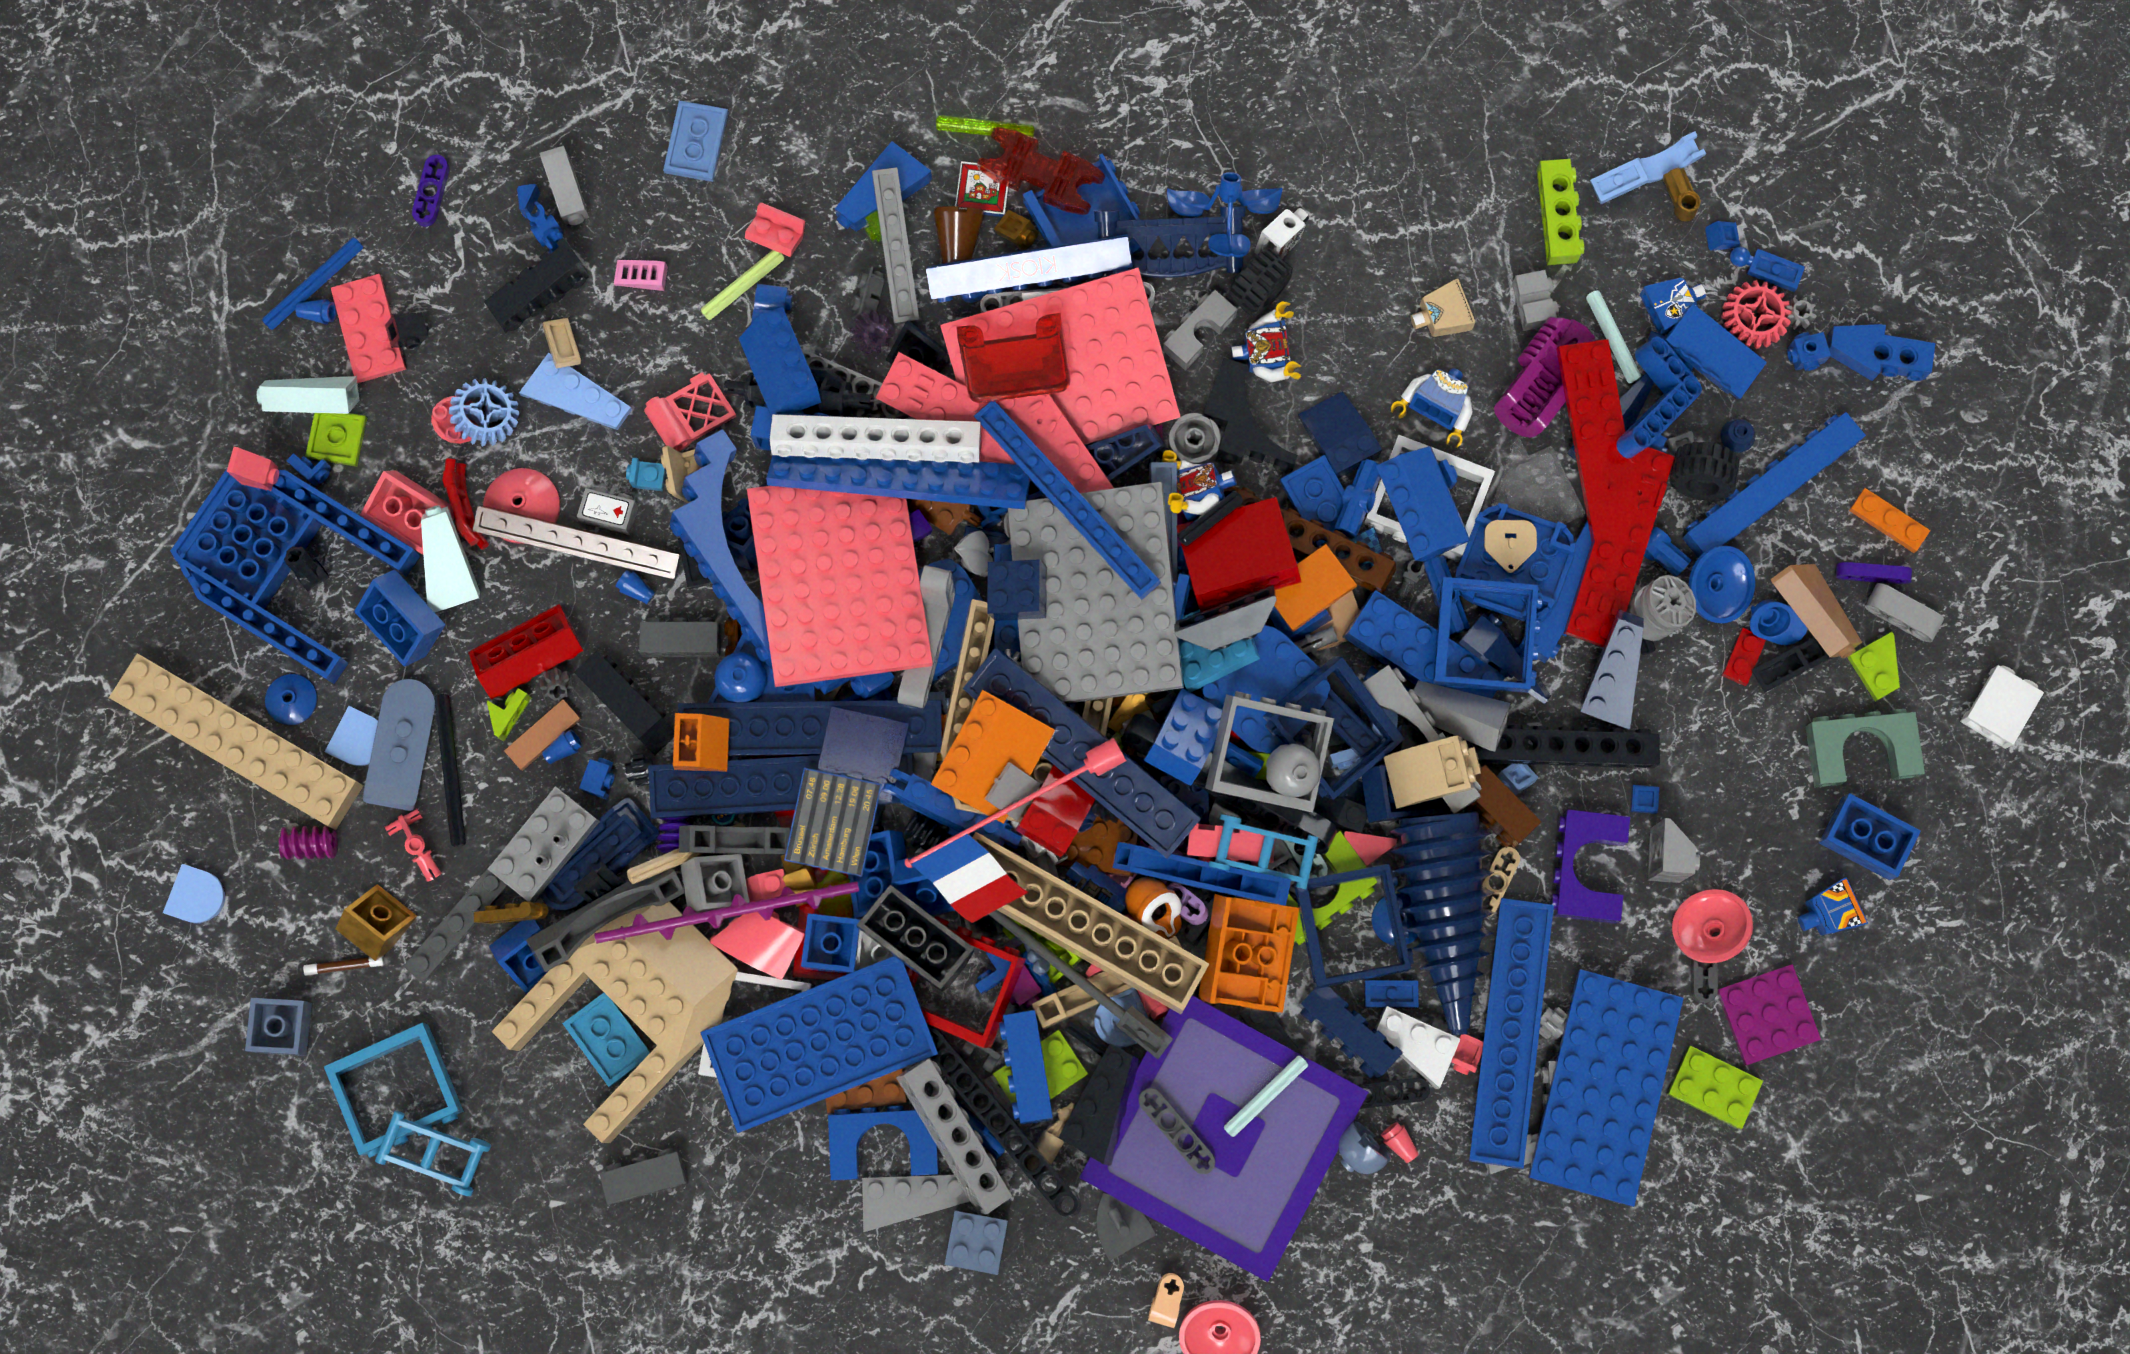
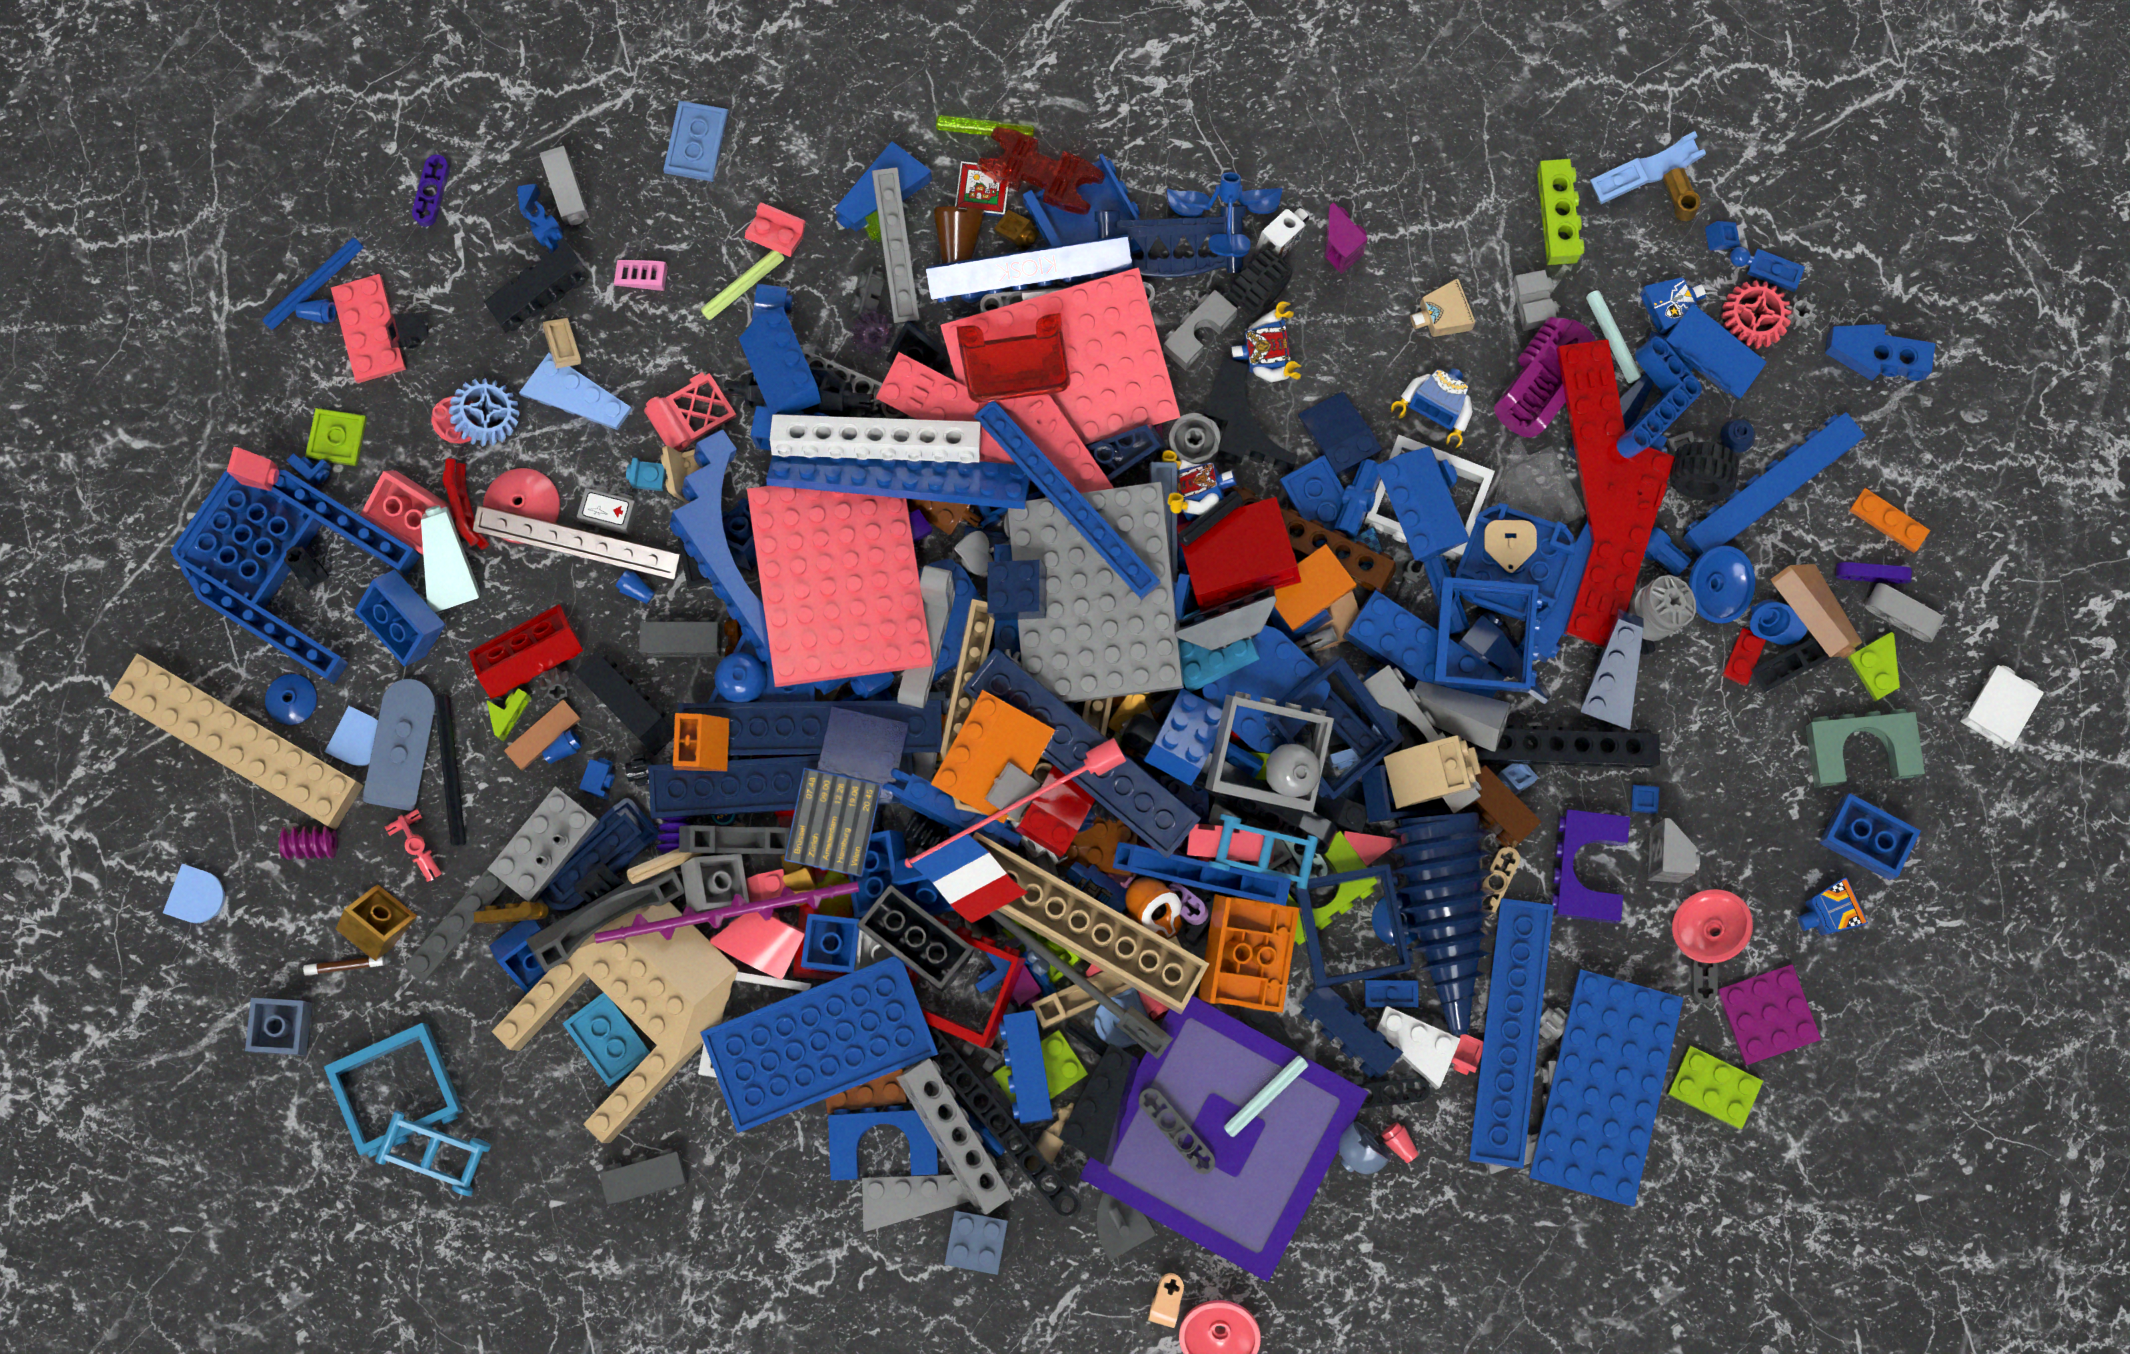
(309, 395): light aqua slope -> none
(1343, 239): none -> magenta slope
(1808, 351): blue brick -> none

